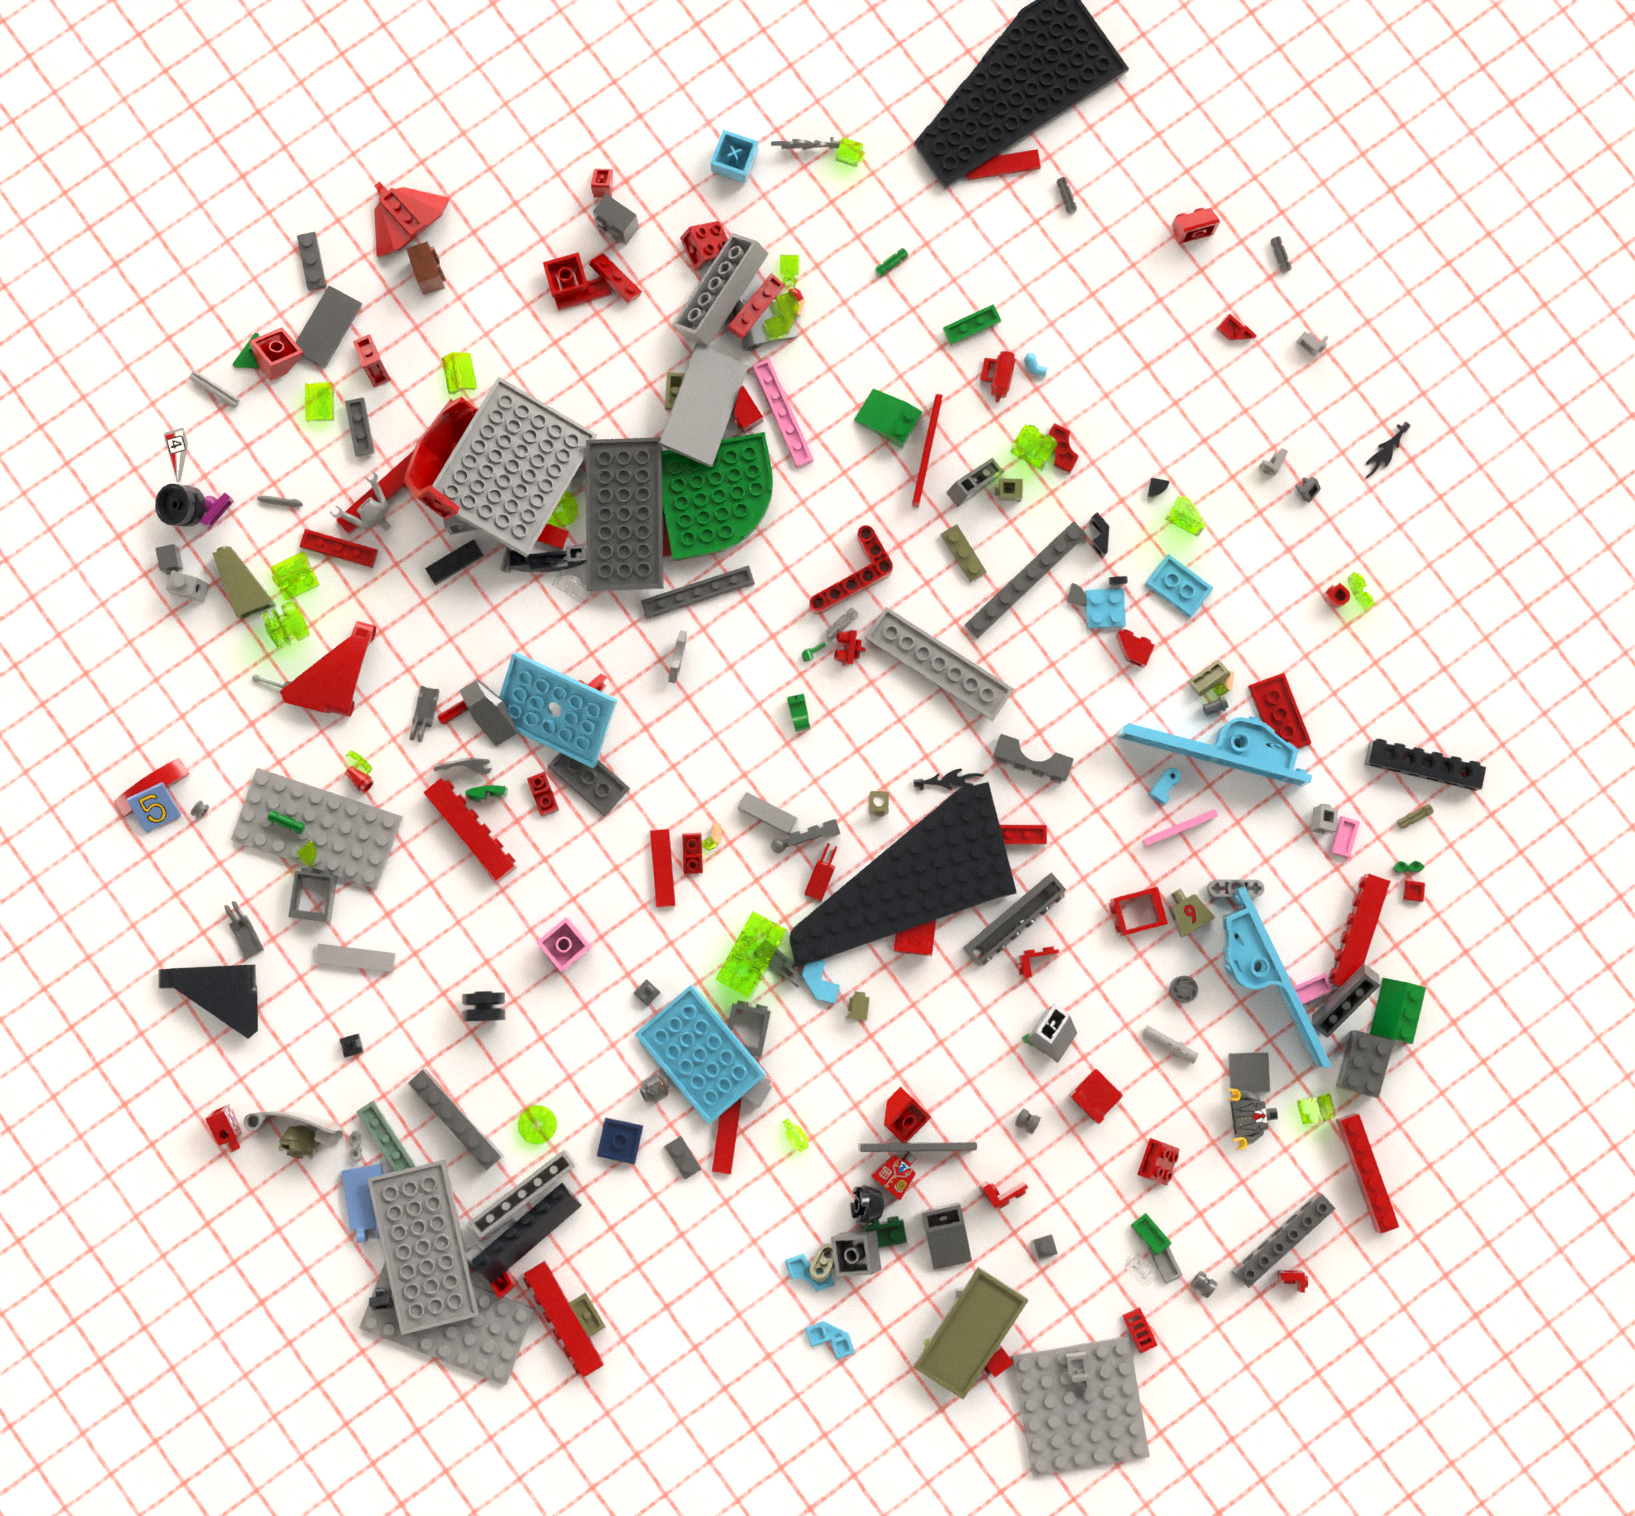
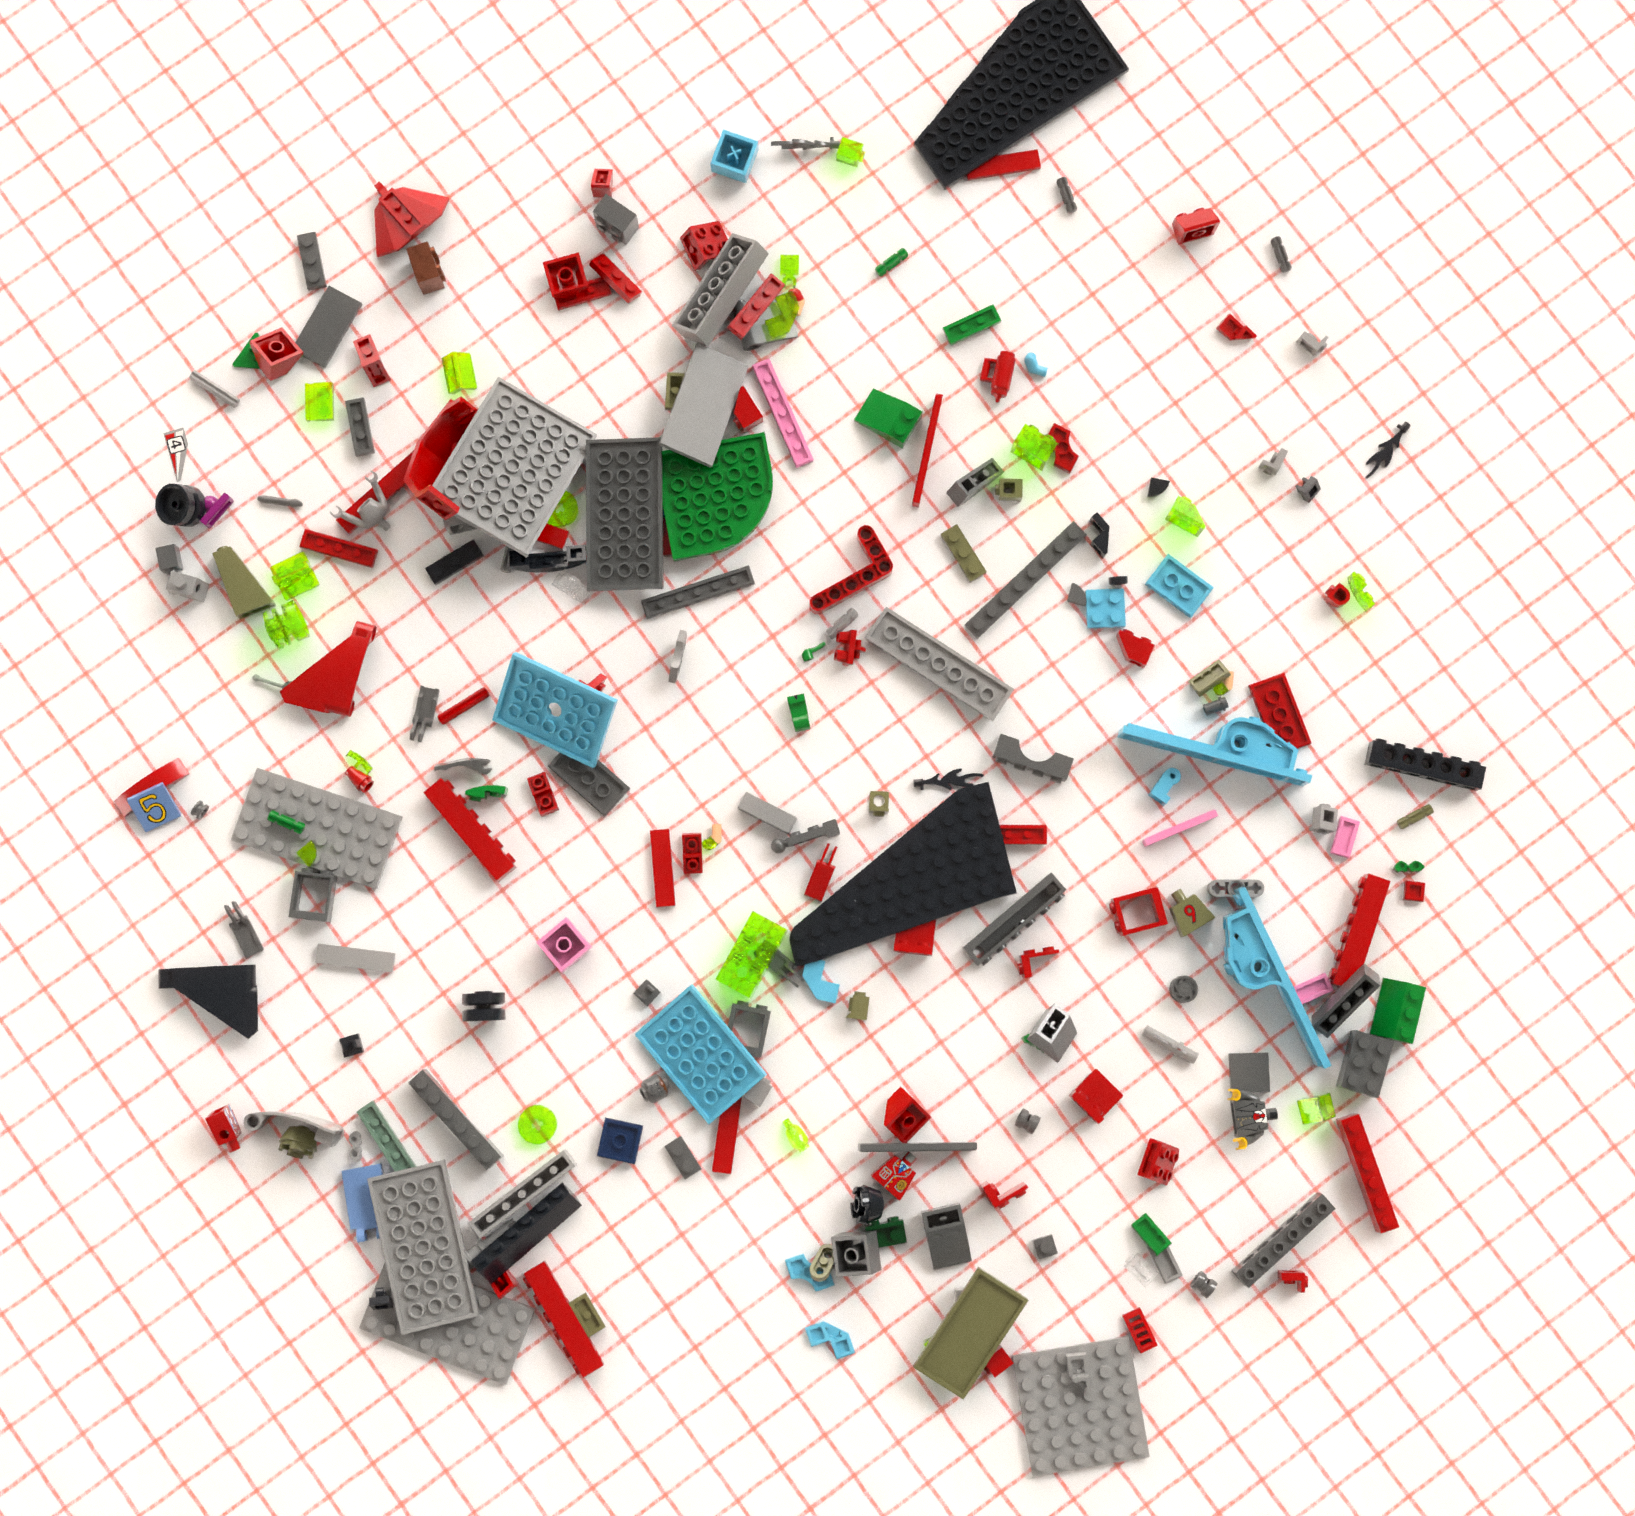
(488, 712): dark grey piece -> none

